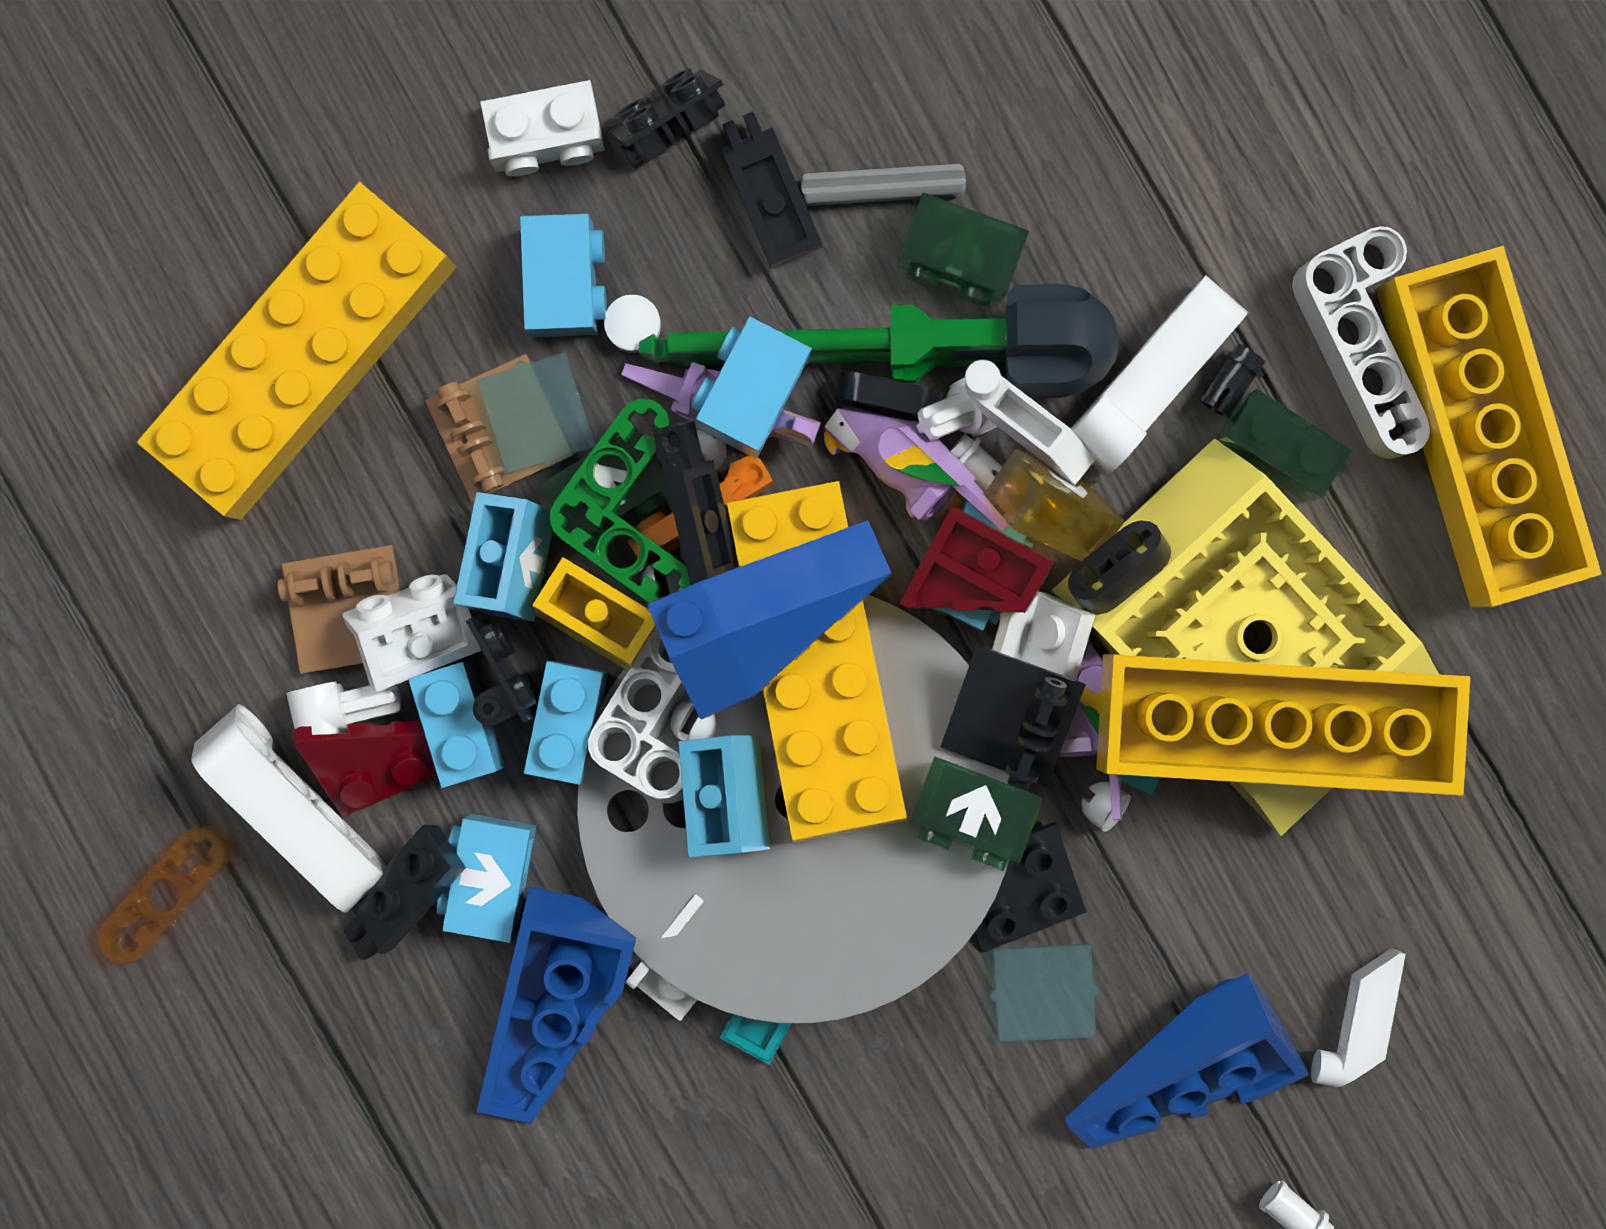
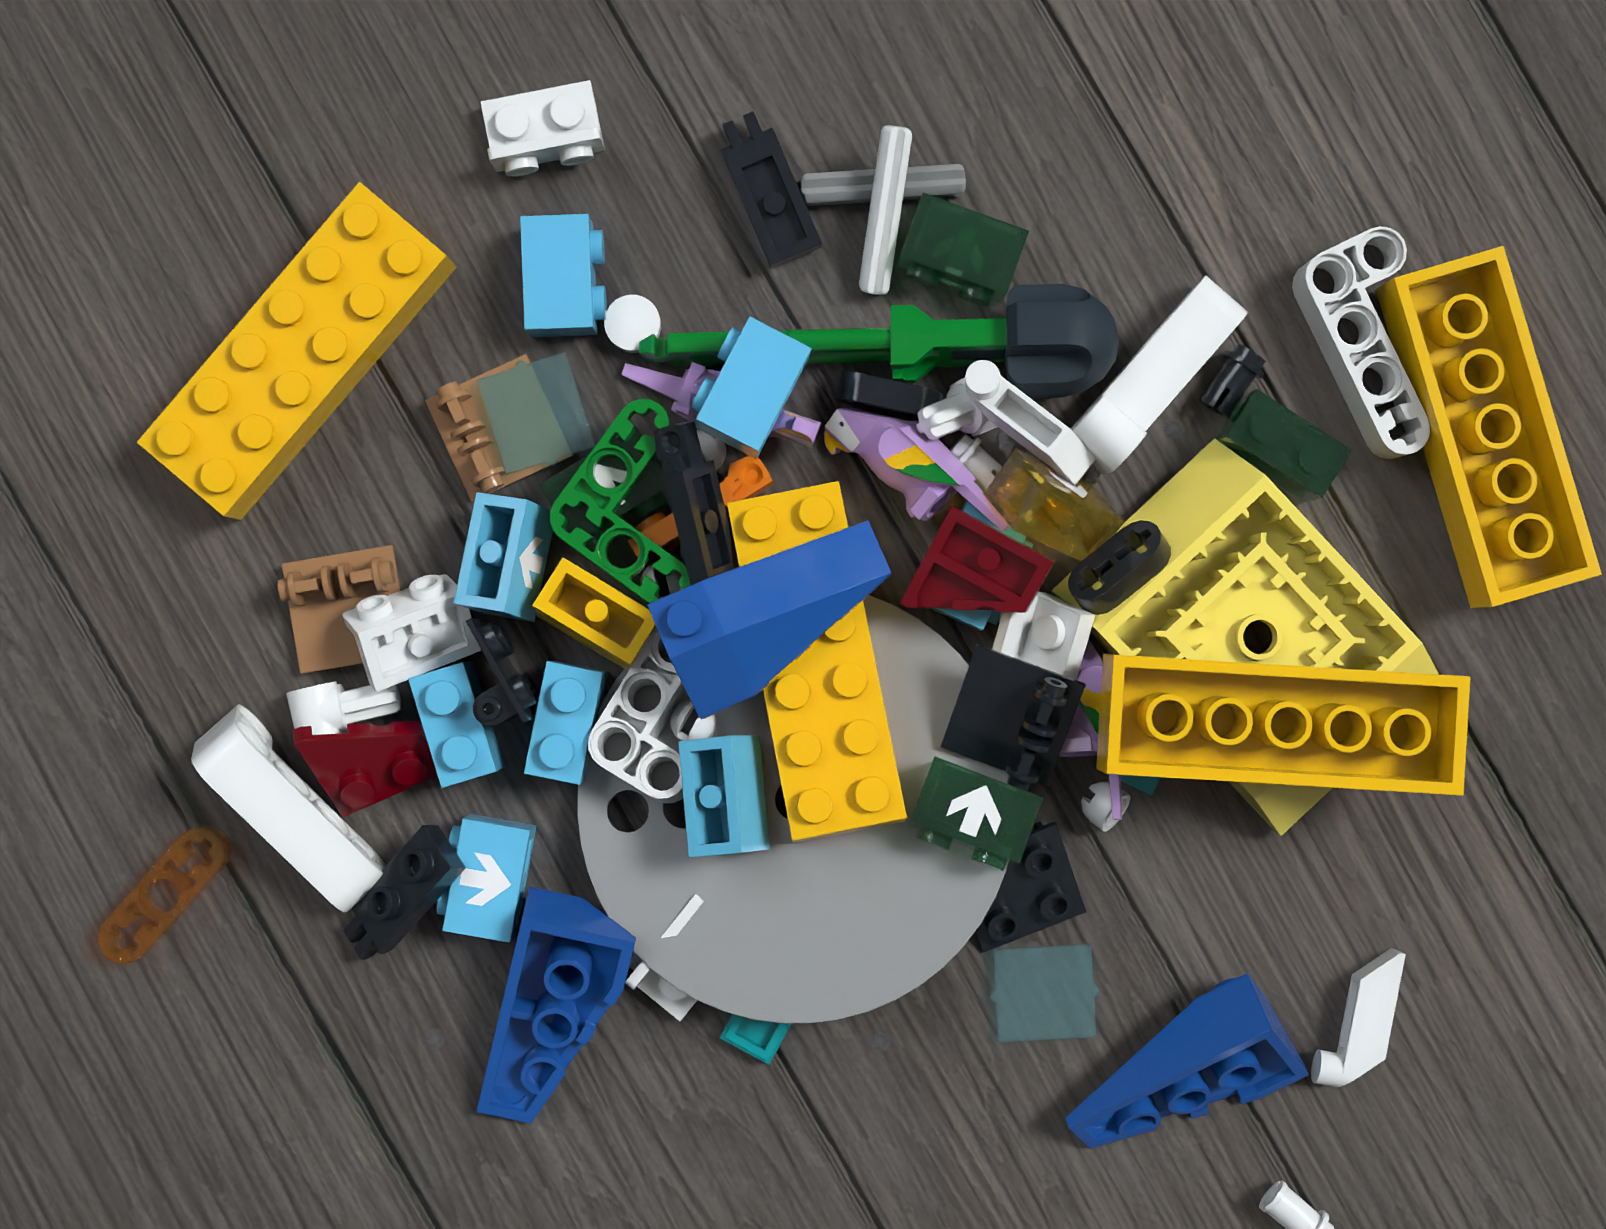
(684, 92): black hinge -> none
(885, 209): none -> white axle

